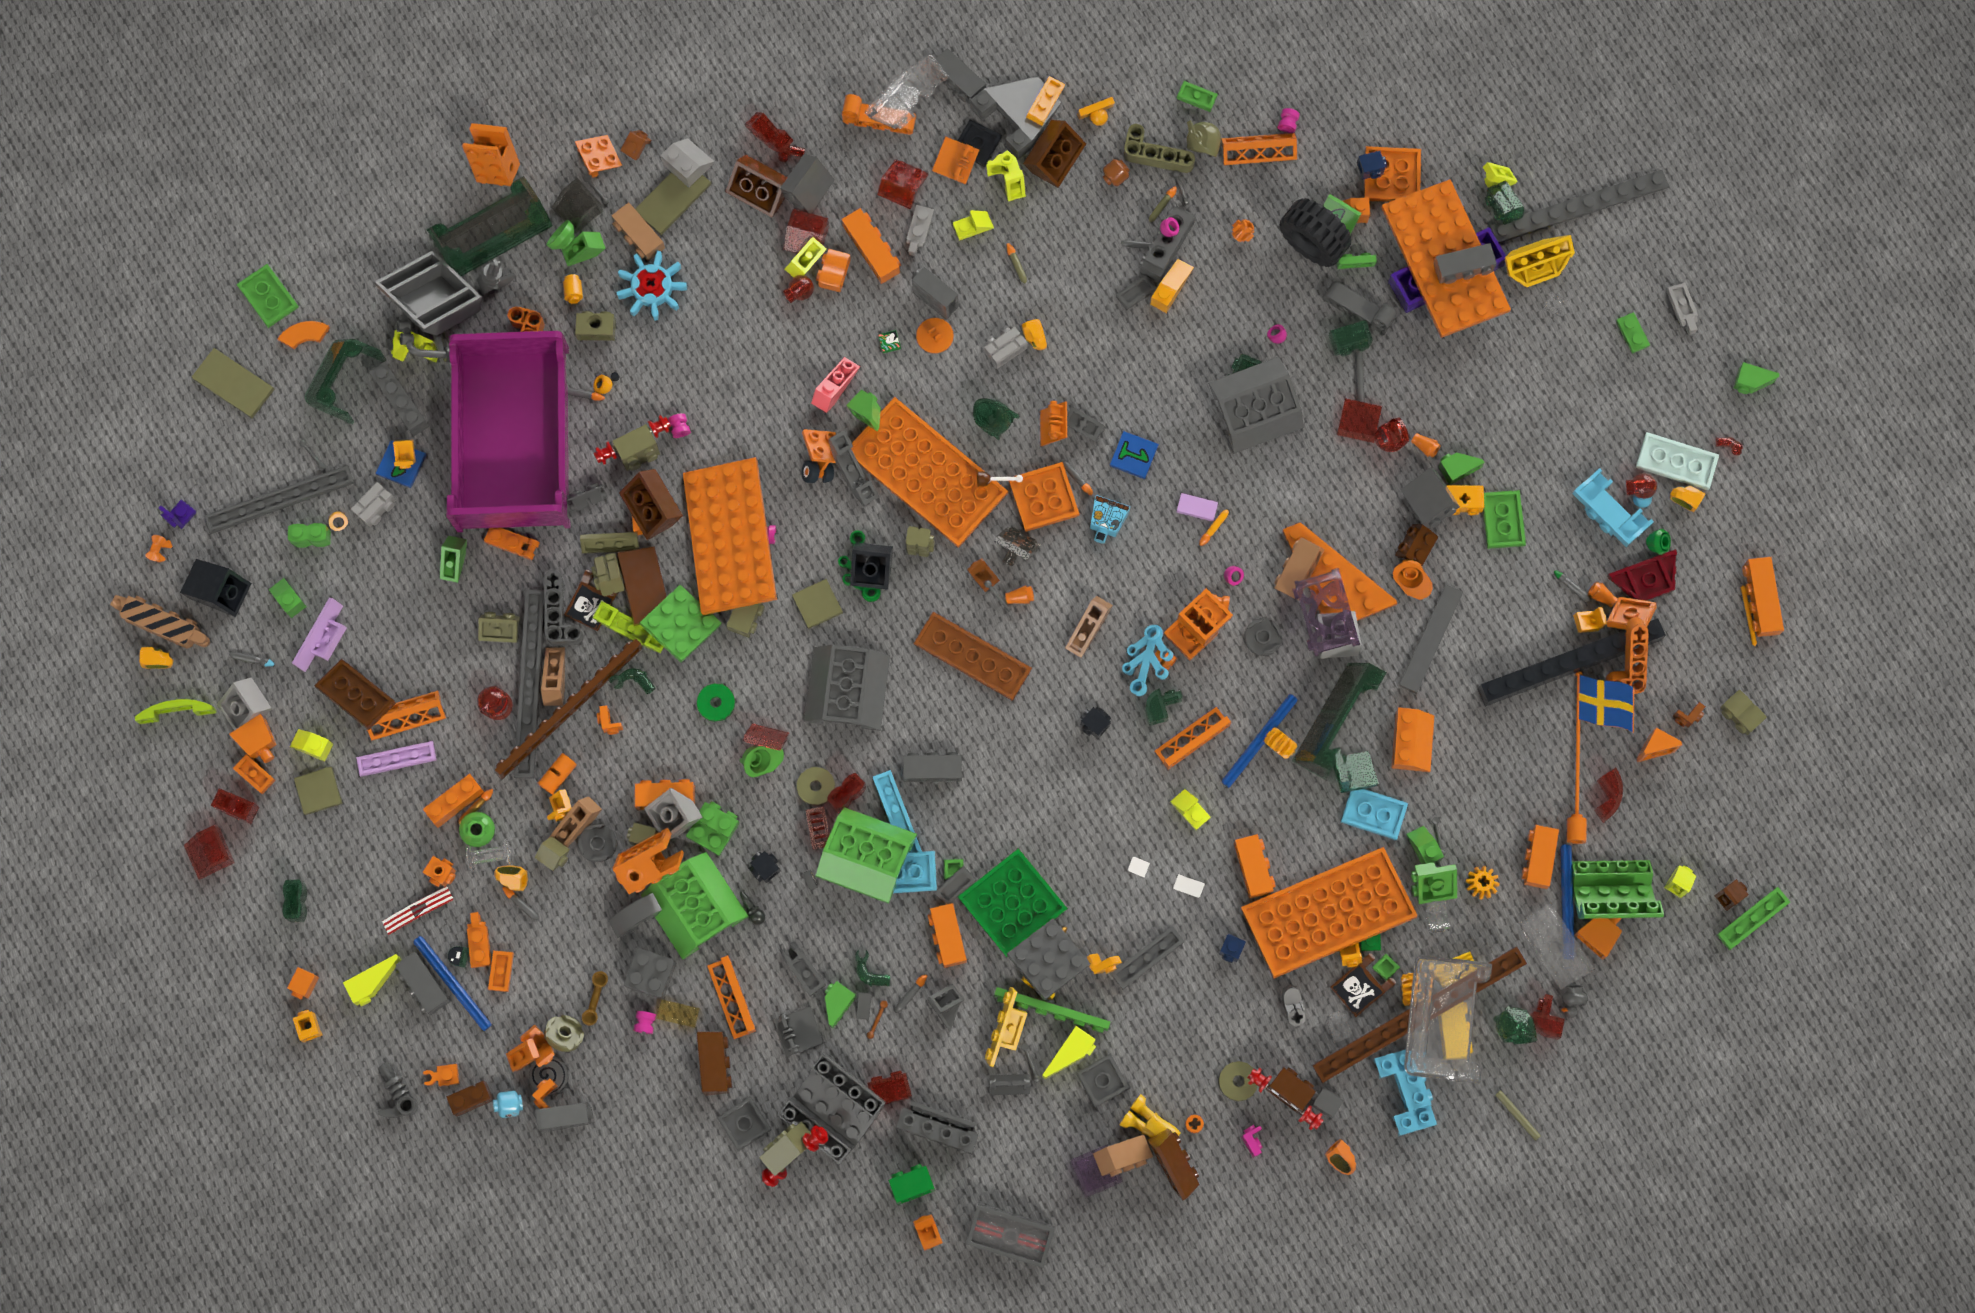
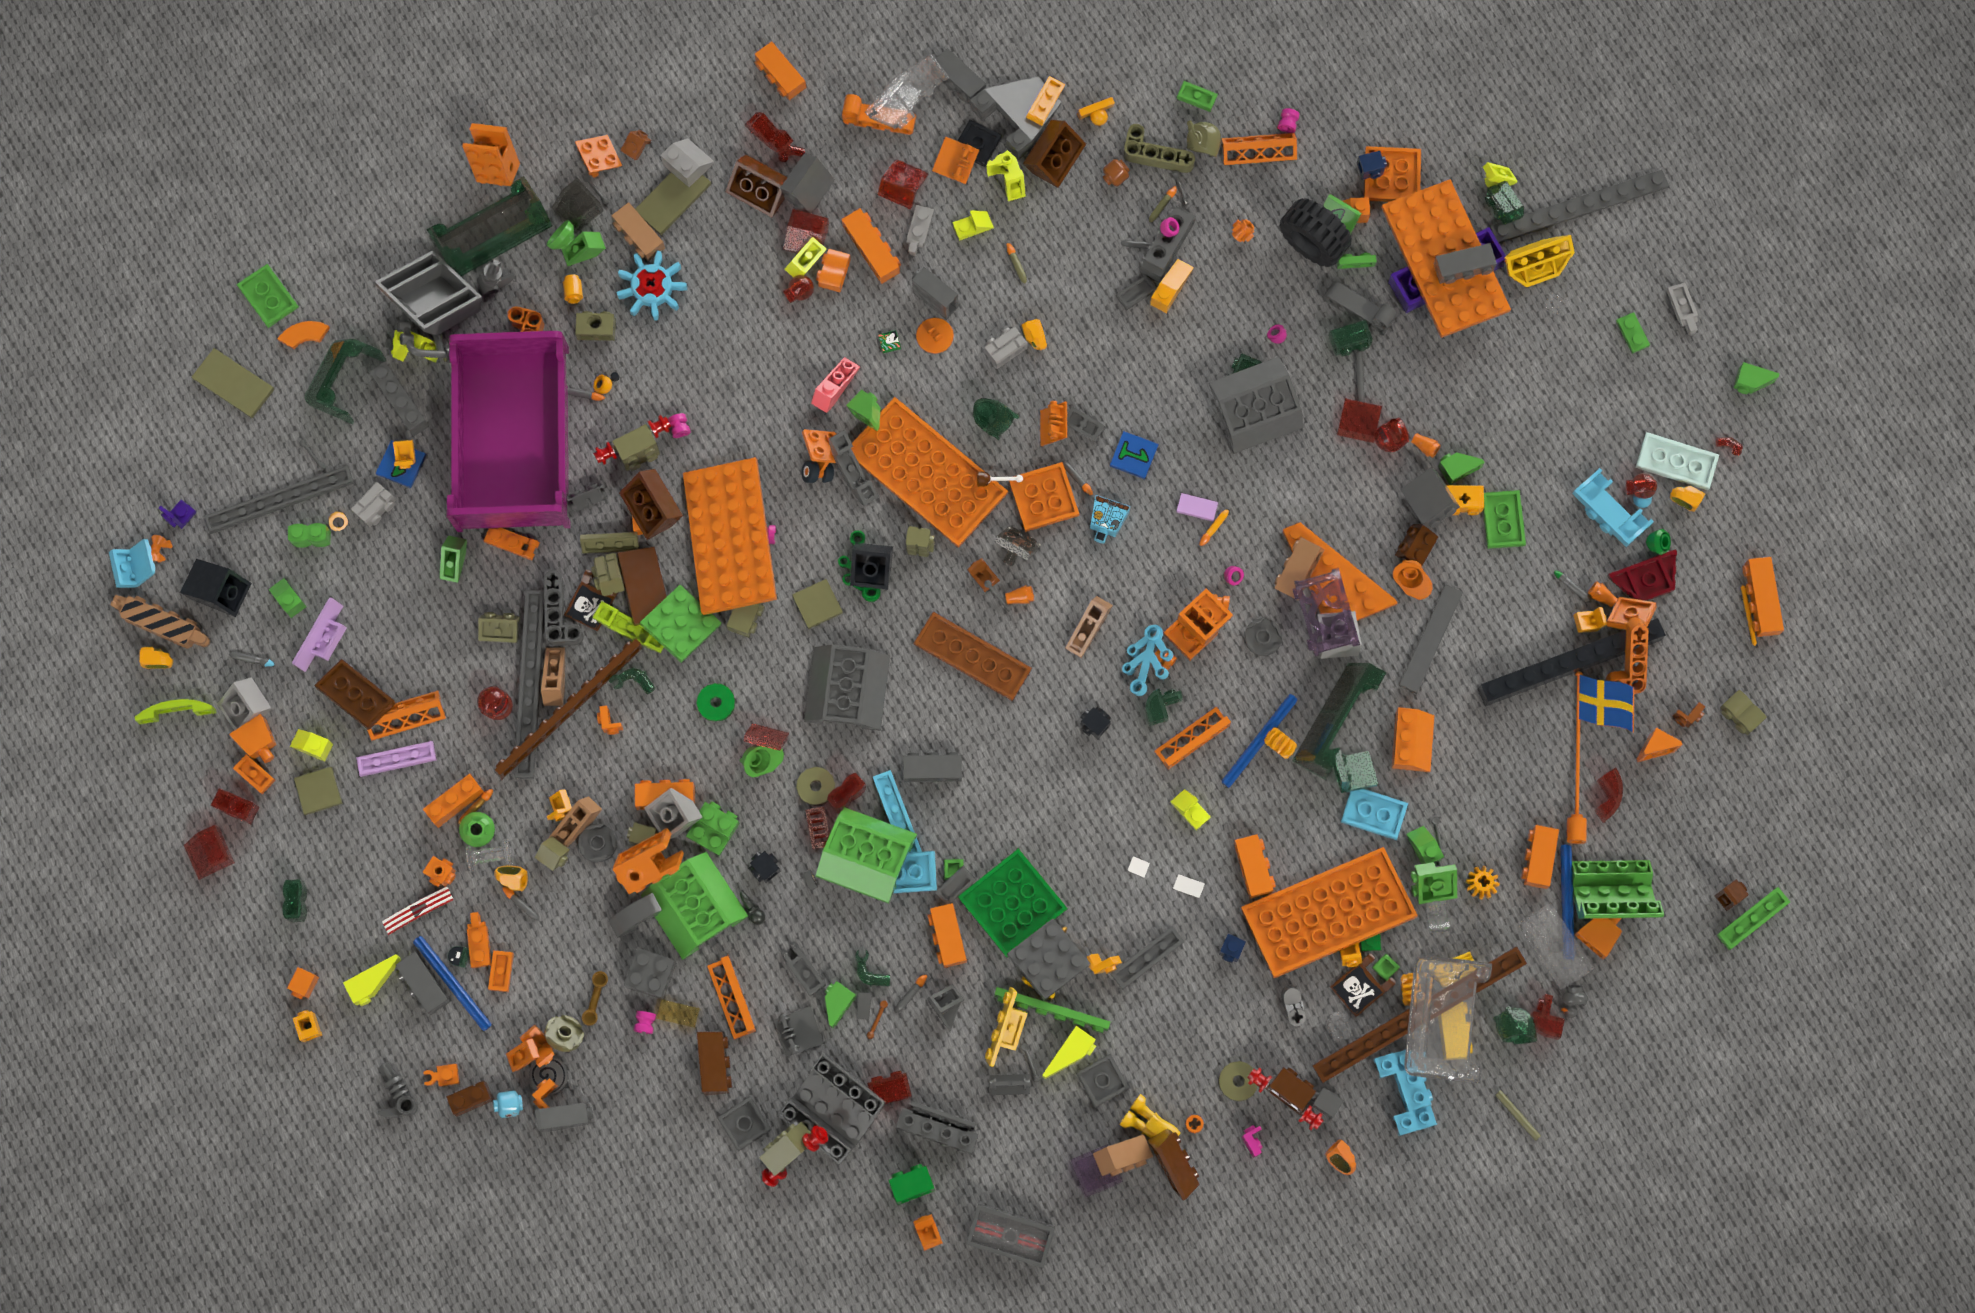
(133, 565): none -> medium azure bracket
(557, 773): orange pin -> none
(779, 71): none -> orange brick
(1681, 881): neon yellow slope -> none

